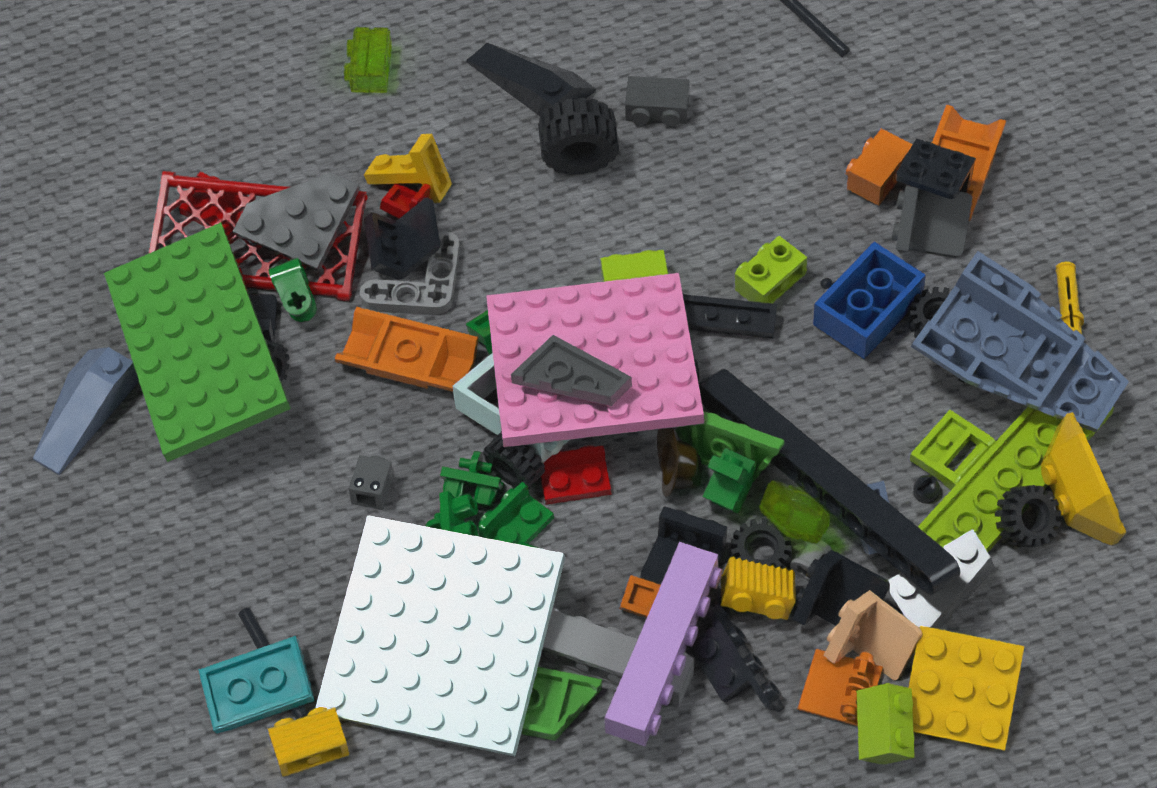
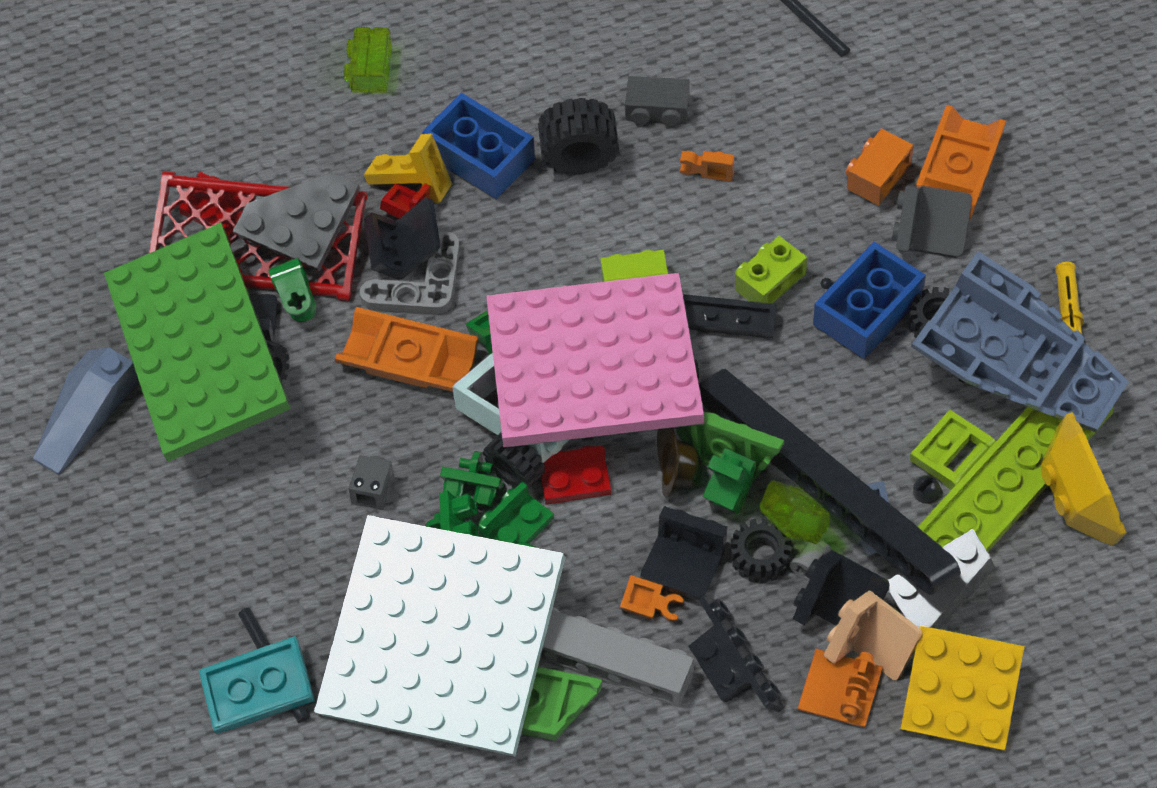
(308, 740): yellow brick -> none
(481, 145): none -> blue brick
(529, 79): black wedge -> none
(571, 372): dark grey wing -> none
(662, 644): lavender brick -> none
(710, 165): none -> orange plate
(758, 588): yellow brick -> none
(885, 724): lime brick -> none
(936, 169): black bracket -> none
(1043, 511): black tyre -> none

